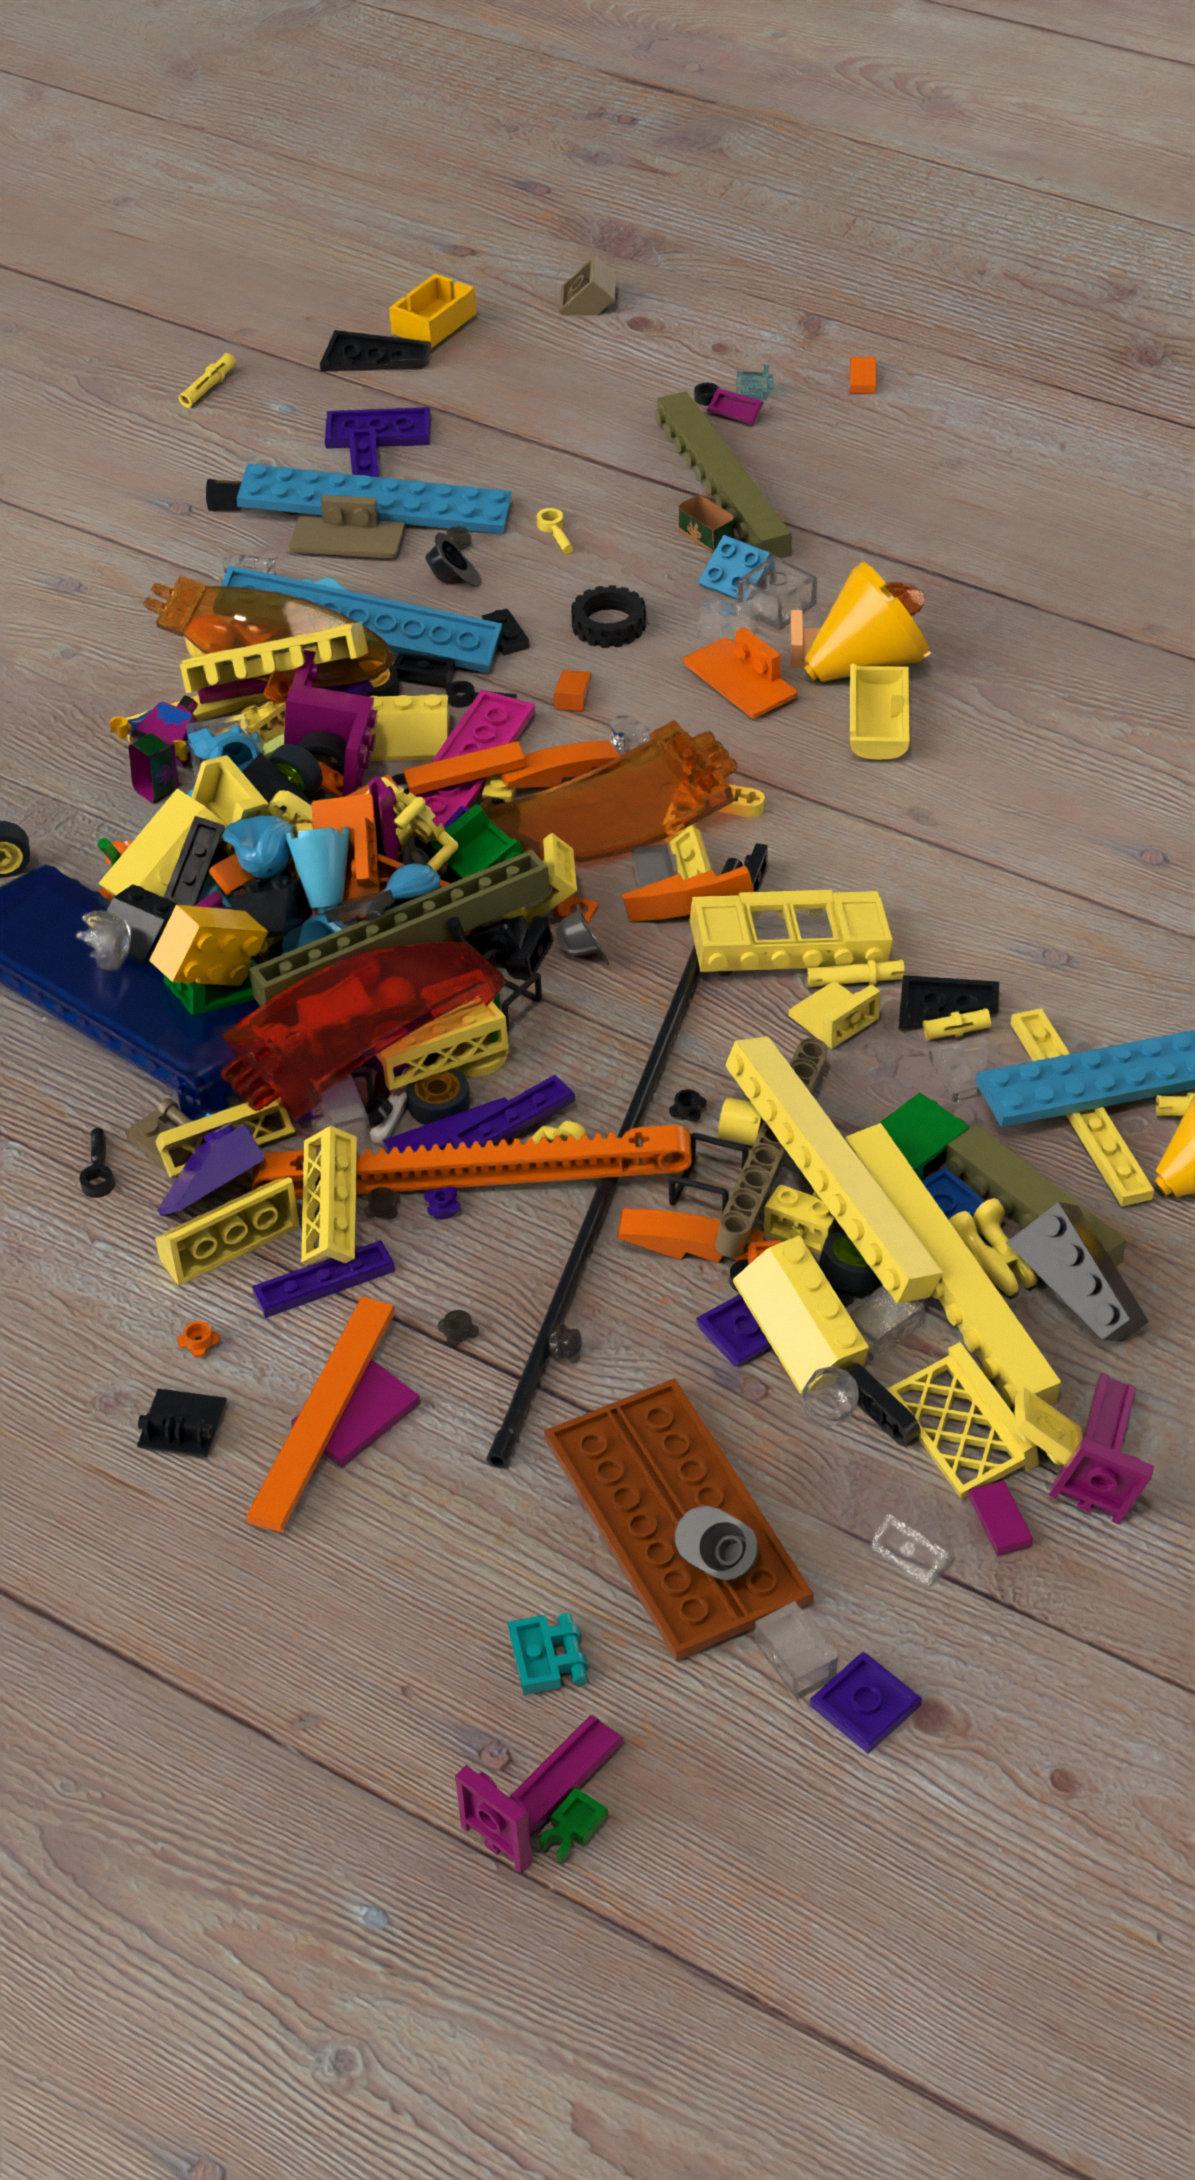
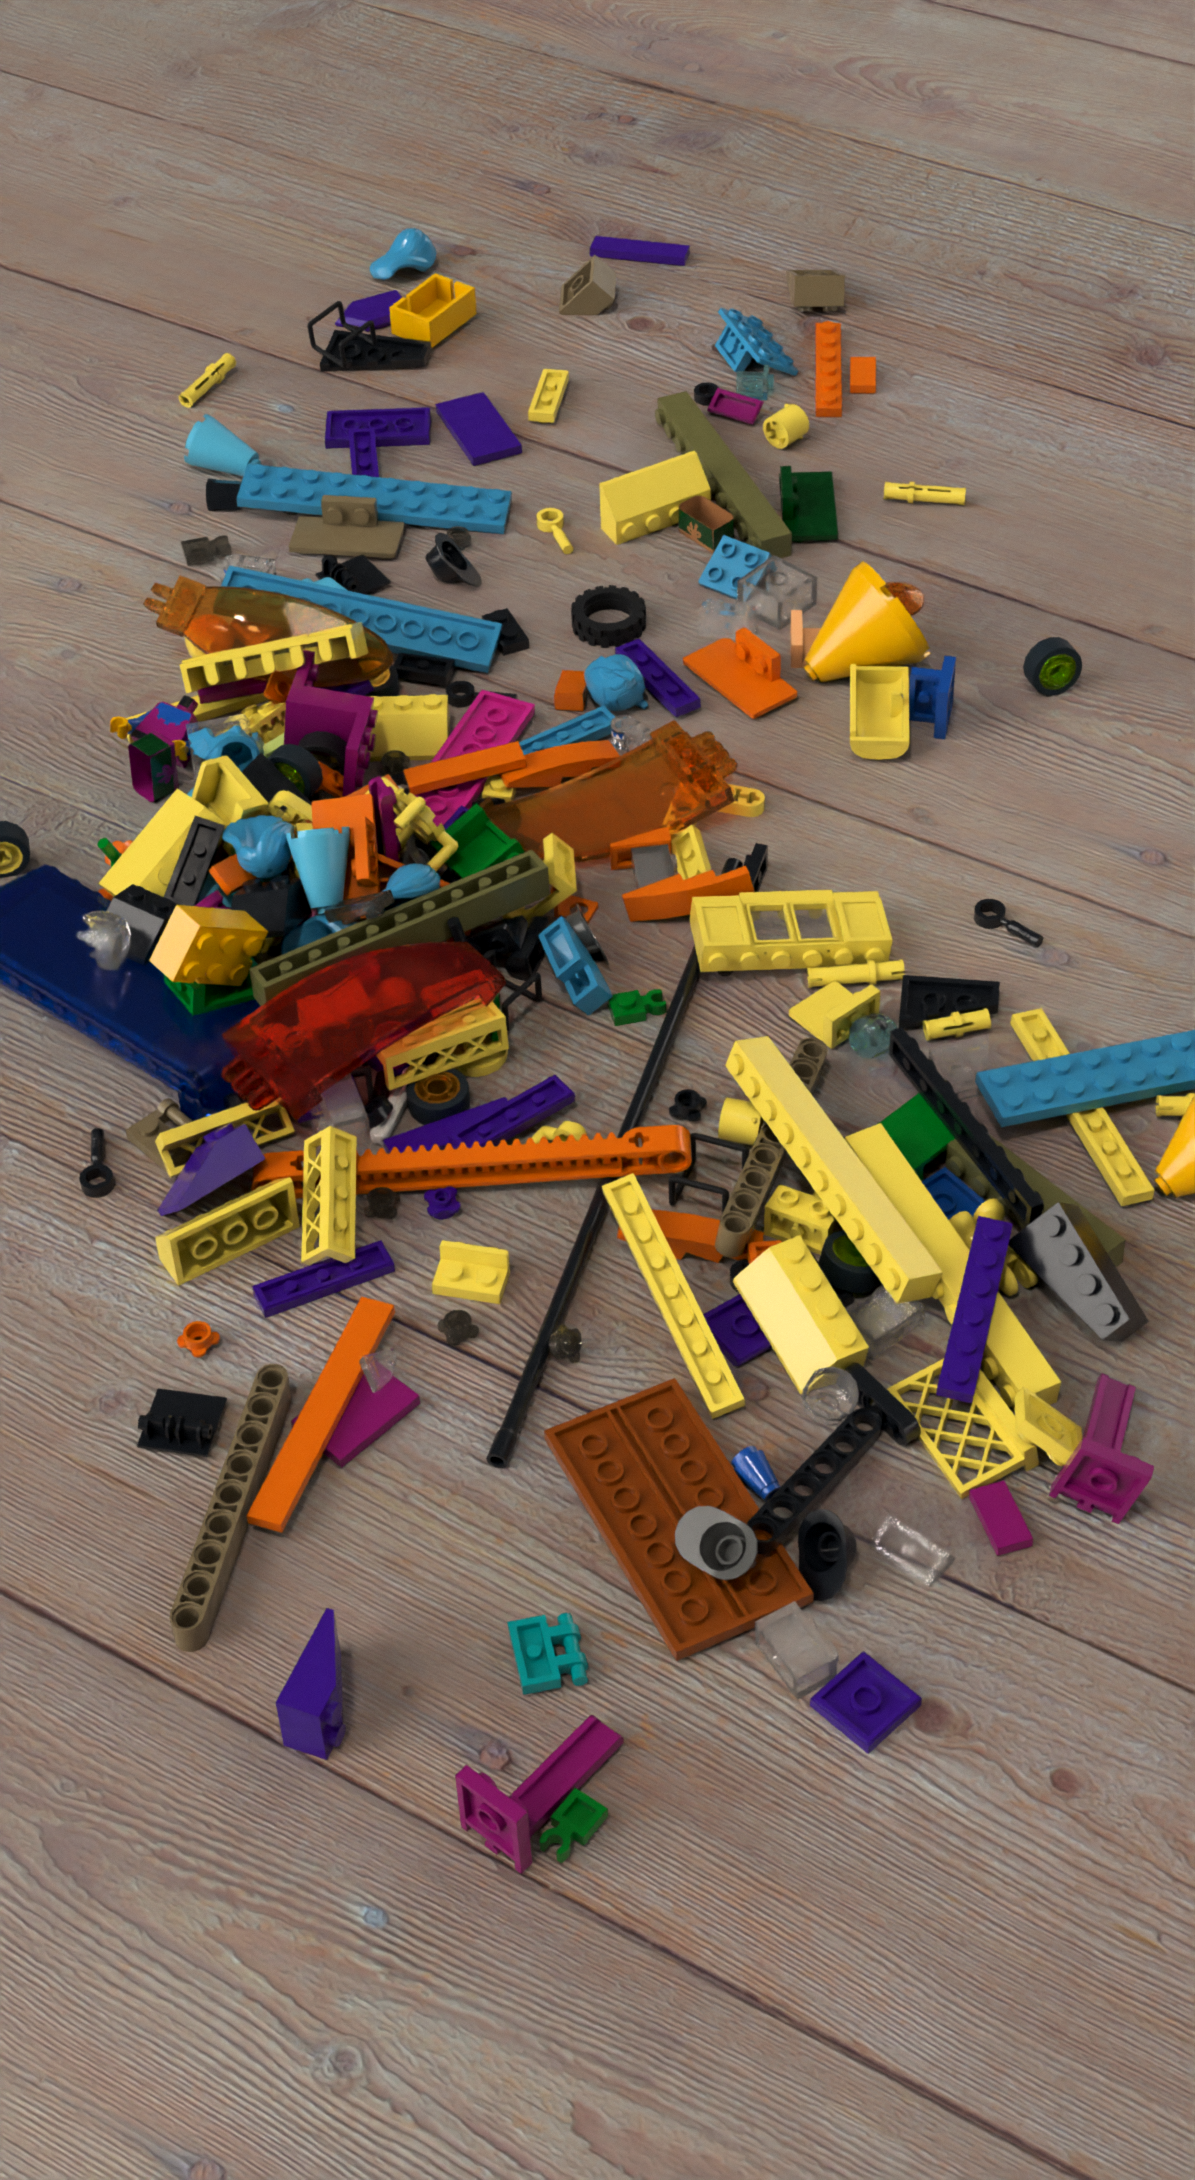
(202, 550): none -> clear smoke plate
(218, 448): none -> medium azure cone
(226, 1515): none -> dark tan beam
(312, 1697): none -> dark purple slope
(354, 575): none -> black hinge
(355, 332): none -> black piece
(371, 309): none -> dark purple tile
(379, 1368): none -> clear tile
(394, 763): none -> clear smoke plate
(409, 249): none -> dark azure piece
(471, 1272): none -> light yellow bracket
(478, 428): none -> dark purple tile
(548, 395): none -> light yellow plate
(574, 966): none -> dark azure slope
(583, 728): none -> dark azure plate
(615, 683): none -> dark azure helmet
(621, 851): none -> orange slope
(632, 1008): none -> green plate
(640, 250): none -> dark purple tile
(650, 497): none -> light yellow slope
(661, 679): none -> dark purple plate
(673, 1296): none -> light yellow plate
(747, 338): none -> dark azure bracket
(756, 1472): none -> blue cone
(786, 426): none -> light yellow piece
(808, 504): none -> dark green bracket
(816, 289): none -> dark tan slope
(819, 1482): none -> black beam
(825, 1552): none -> black piece
(828, 369): none -> orange plate
(871, 1035): none -> clear light blue head
(924, 493): none -> light yellow pin
(933, 695): none -> blue bracket
(965, 1128): none -> black plate
(974, 1310): none -> dark purple plate
(998, 920): none -> black piece
(1052, 666): none -> black wheel

